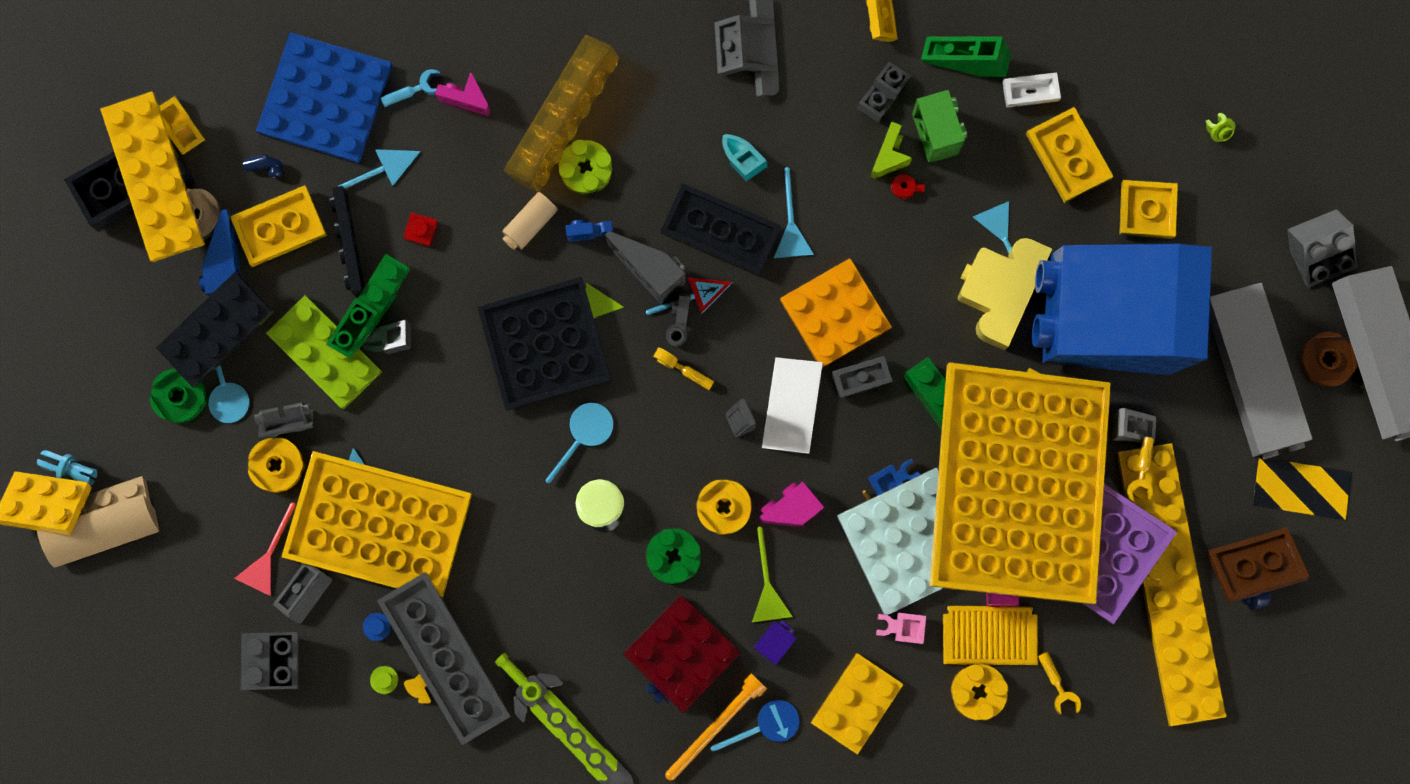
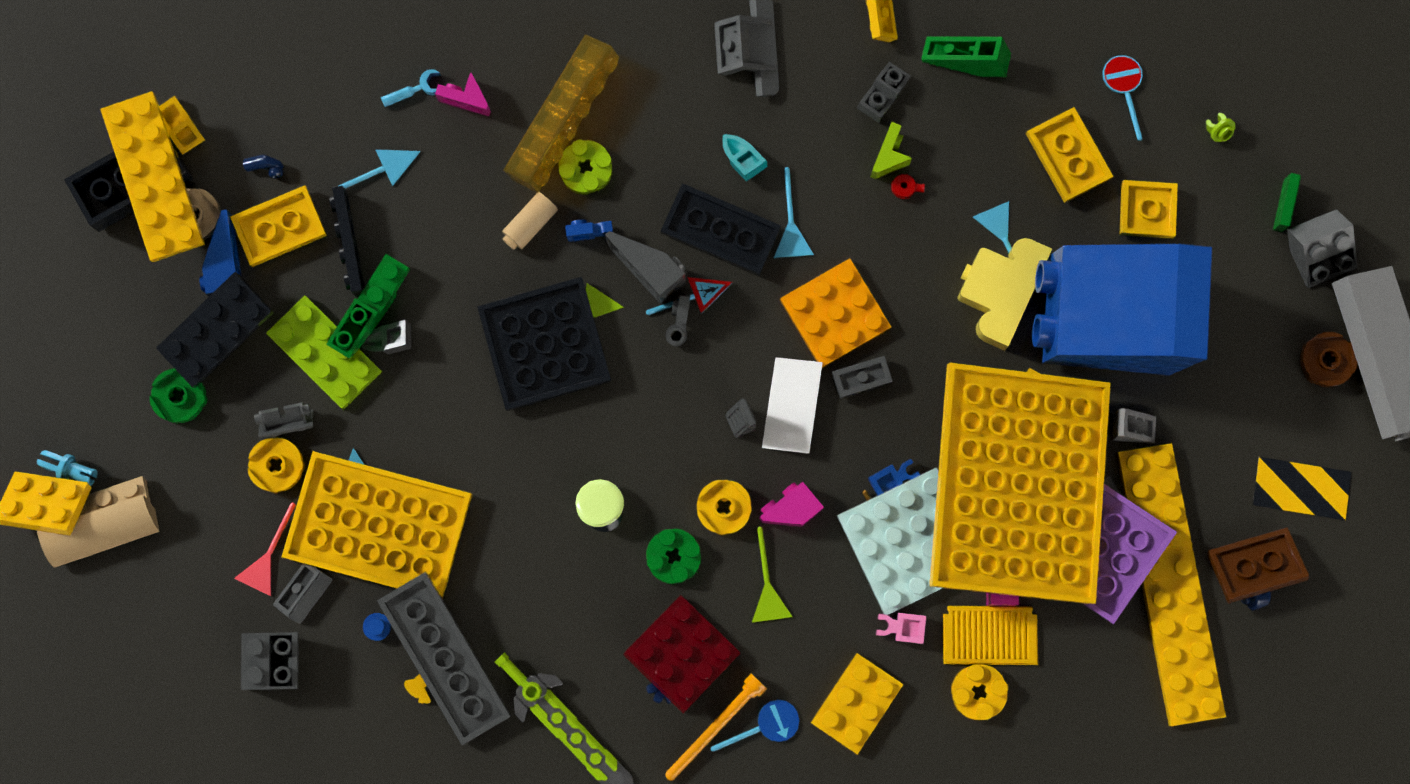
(228, 401): medium azure piece -> none
(324, 98): blue plate -> none
(384, 679): lime plate -> none
(420, 229): red plate -> none
(591, 426): medium azure piece -> none
(670, 361): yellow piece -> none
(775, 641): dark purple brick -> none
(928, 387): green brick -> none
(939, 126): bright green brick -> none
(1045, 87): white piece -> none
(1055, 680): yellow piece -> none
(1123, 76): none -> piece
(1144, 463): yellow piece -> none
(1258, 371): light grey brick -> none
(1287, 202): none -> green tile

